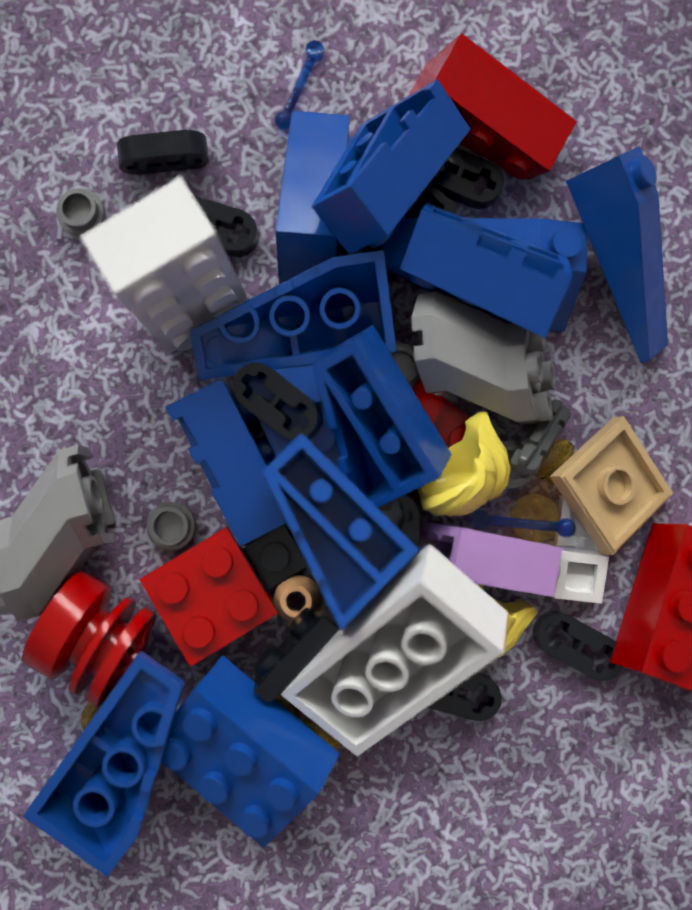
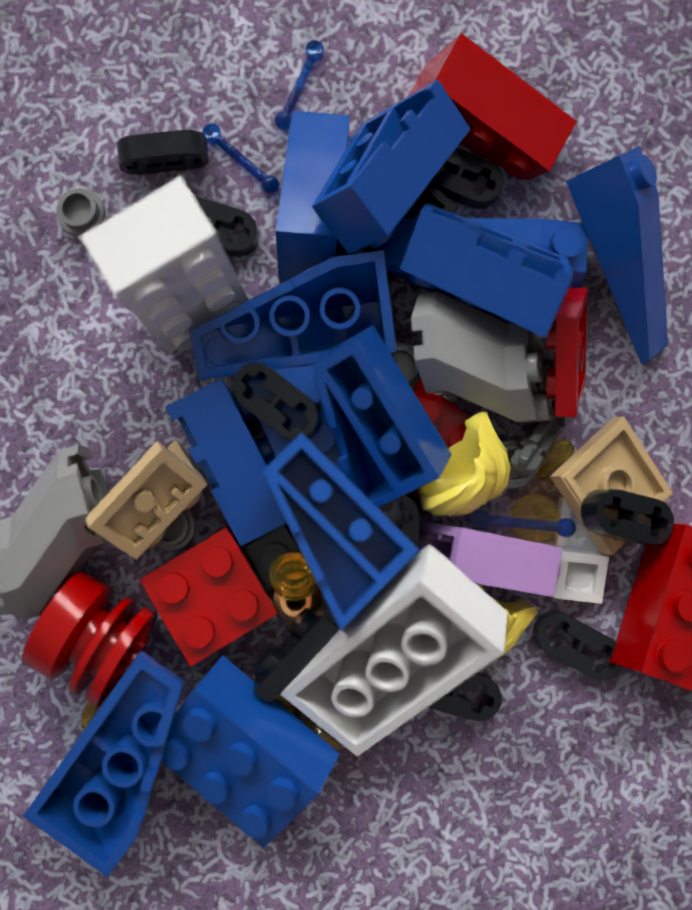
(148, 499): none -> tan bracket
(214, 136): none -> clear blue hinge
(291, 577): none -> clear yellow plate
(569, 339): none -> red plate
(629, 508): none -> black beam

